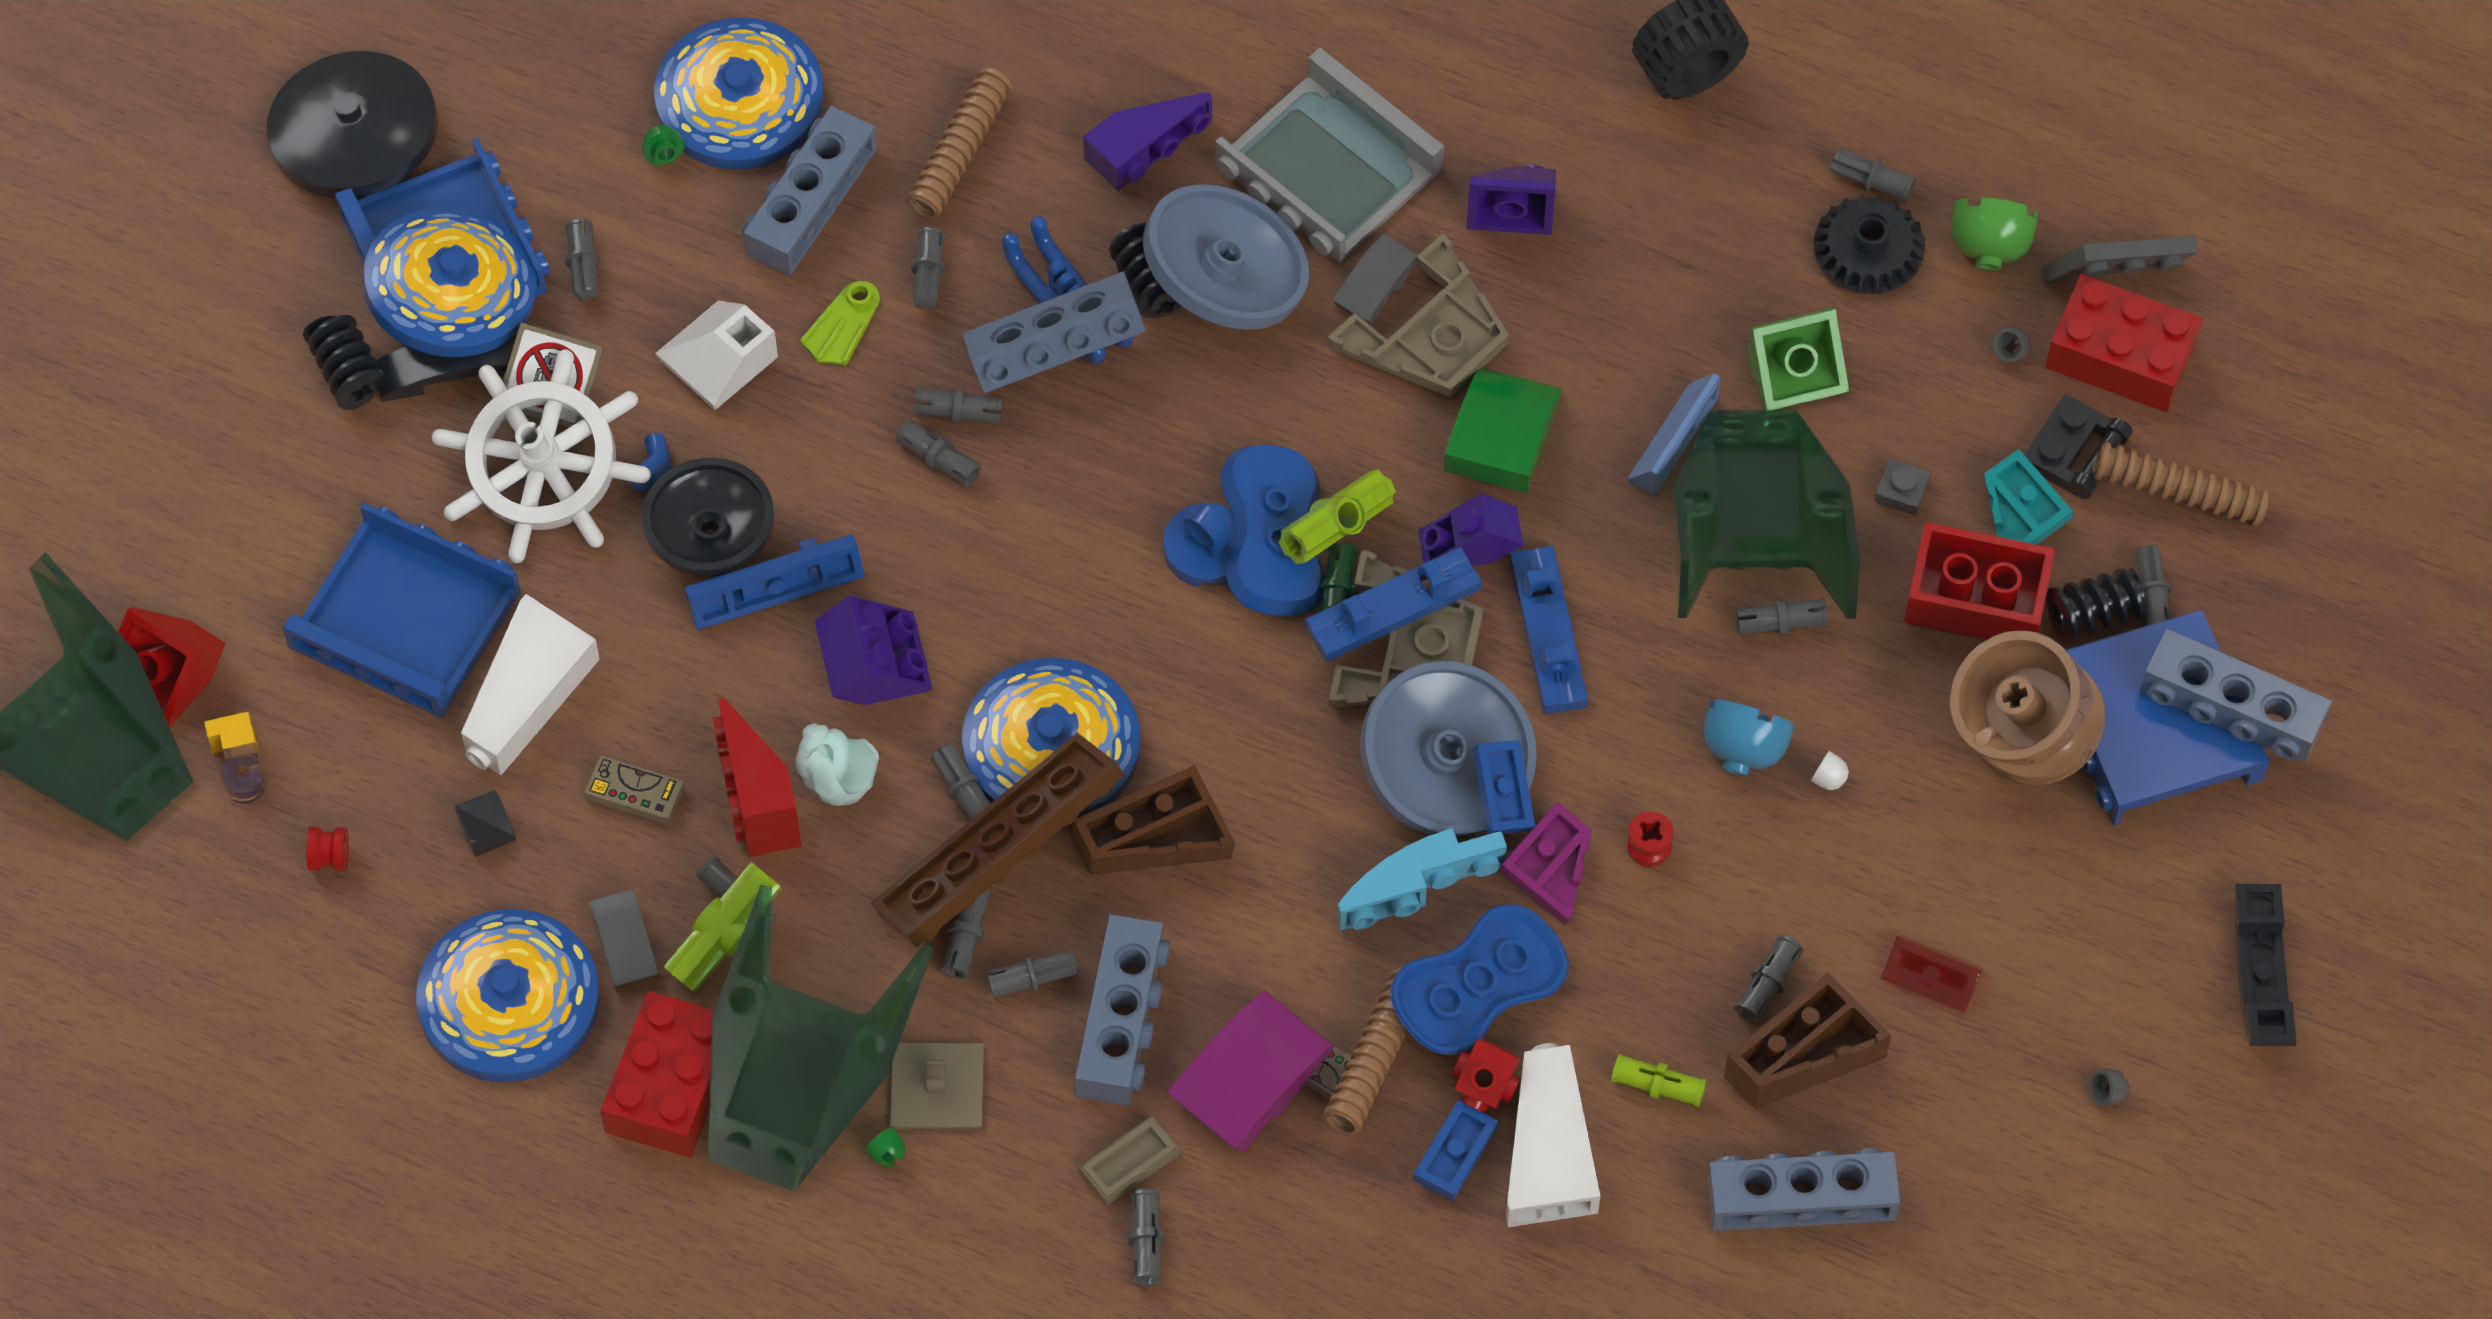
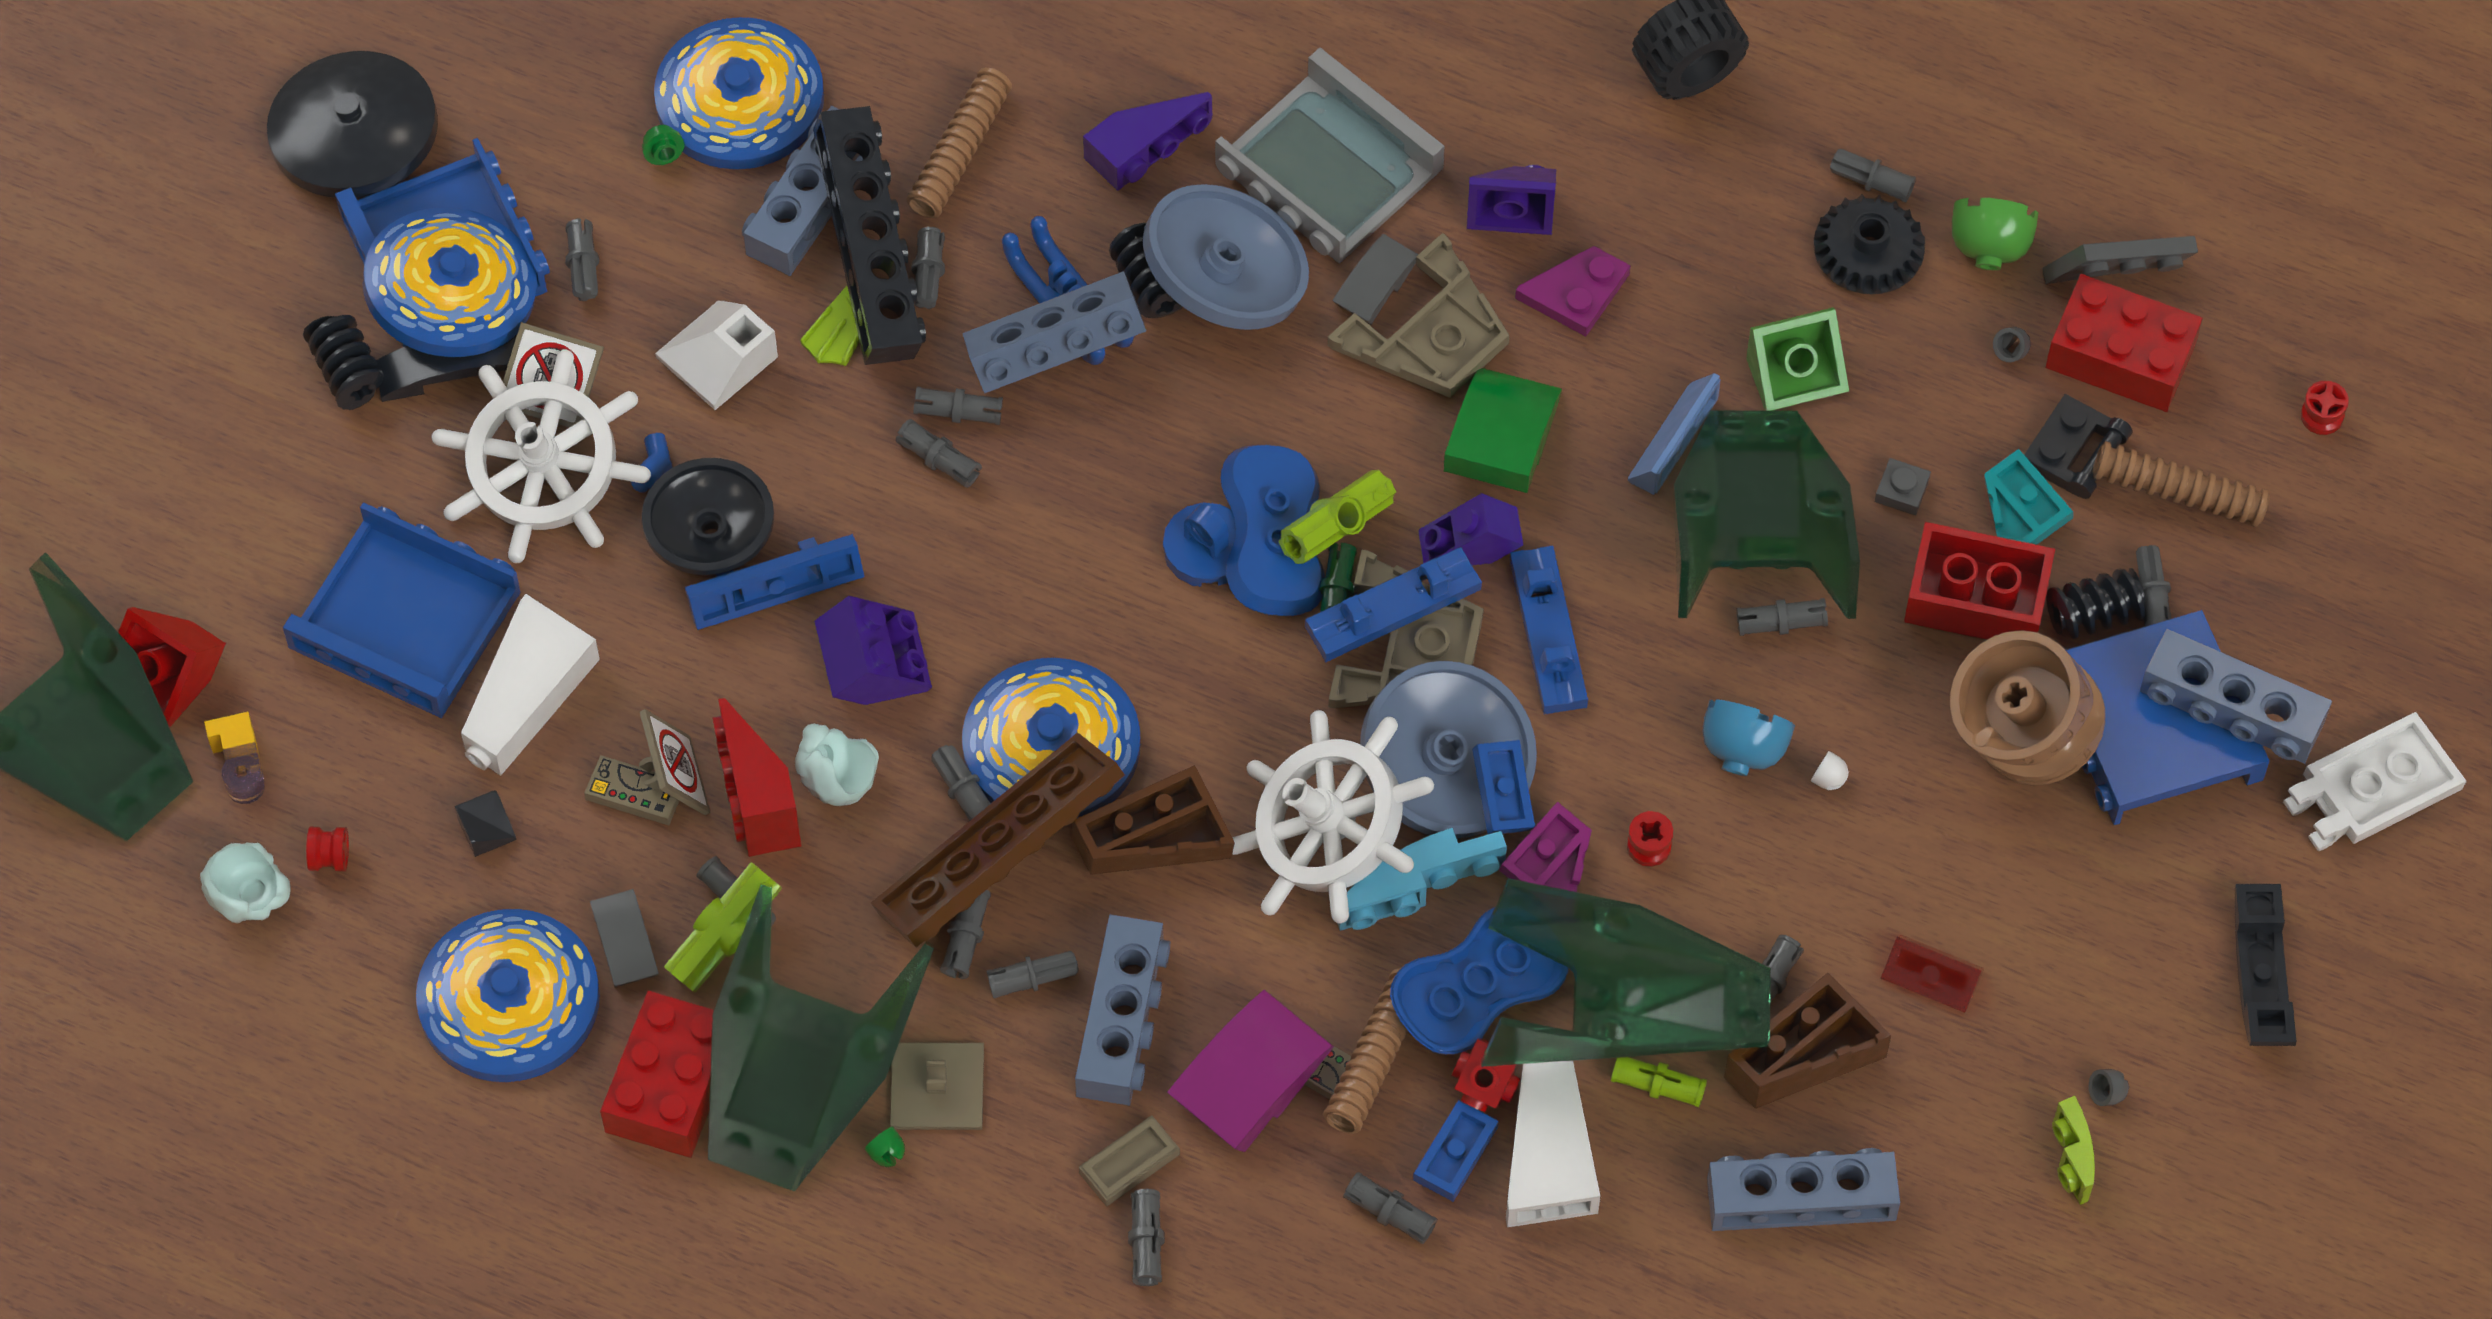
(244, 882): none -> light aqua hair
(673, 763): none -> piece
(879, 337): none -> black brick
(1329, 815): none -> white piece
(1390, 1208): none -> dark grey pin
(1576, 289): none -> magenta wing
(1636, 984): none -> clear green windscreen
(2077, 1160): none -> lime slope
(2331, 399): none -> red wheel
(2375, 782): none -> white tile

